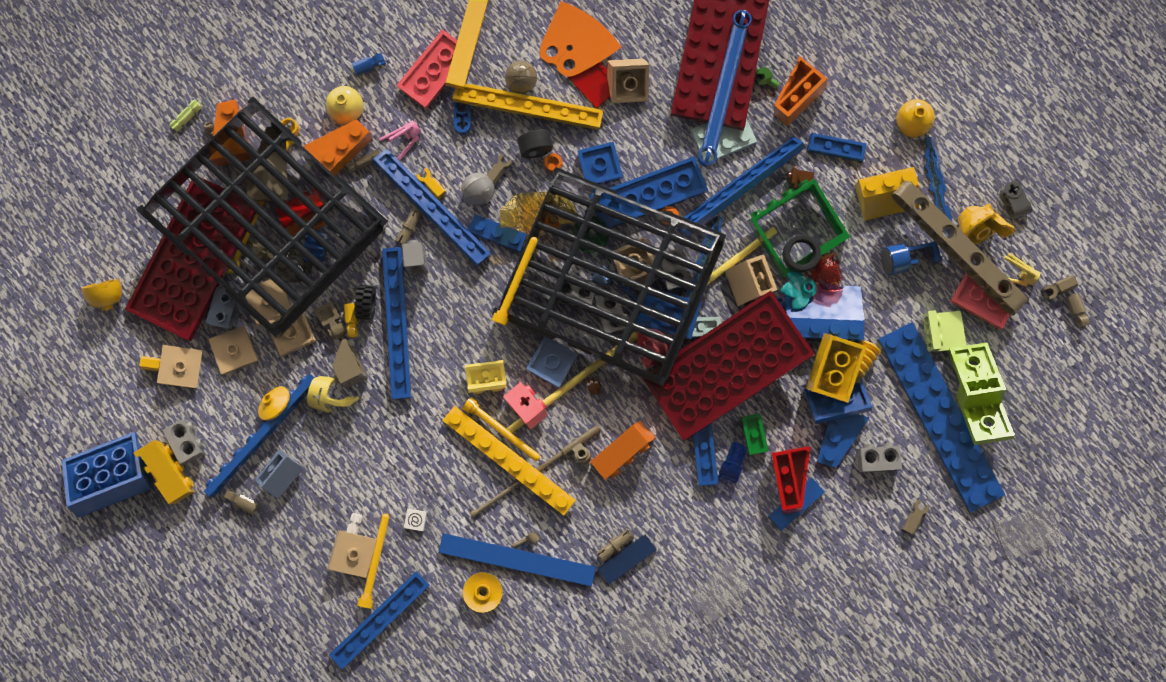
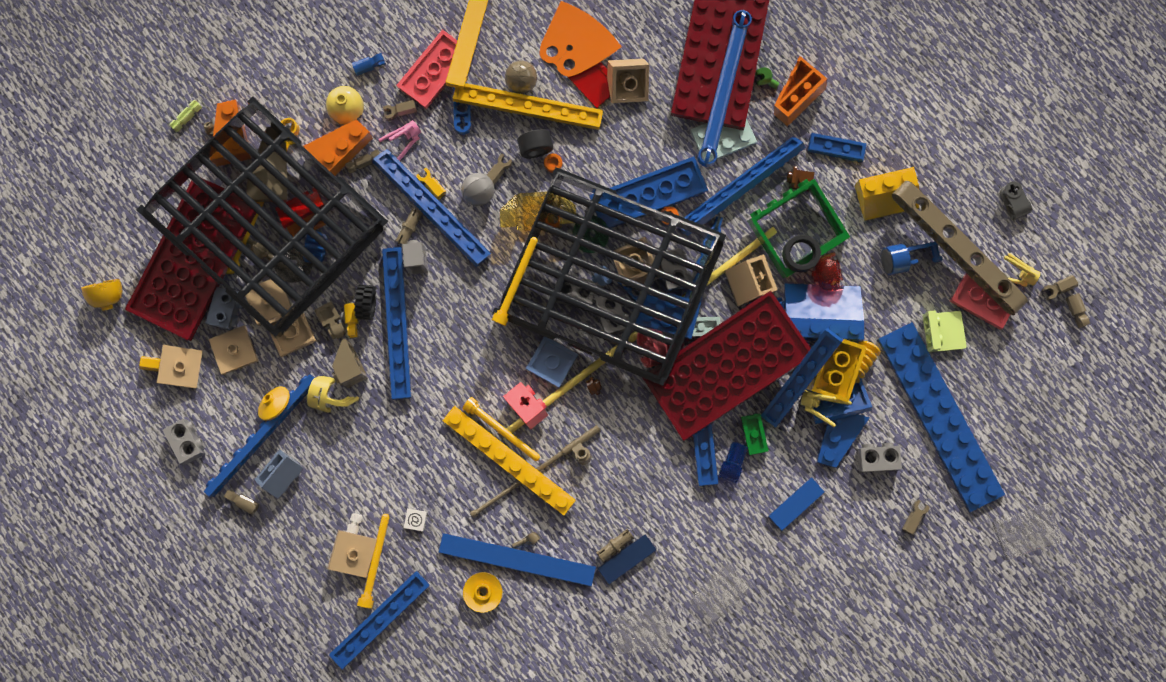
(104, 475): blue slope -> none
(166, 471): yellow wedge -> none
(400, 109): none -> dark tan bar
(486, 377): light yellow bracket -> none
(493, 232): blue plate -> none
(600, 163): blue plate -> none
(623, 450): orange wedge -> none
(790, 475): red wedge -> none
(797, 289): teal plate -> none
(801, 377): none -> blue plate
(812, 400): none -> light yellow plant
(915, 118): yellow cylinder -> none
(936, 178): blue sword -> none
(981, 393): lime bracket -> none
(982, 222): yellow head -> none

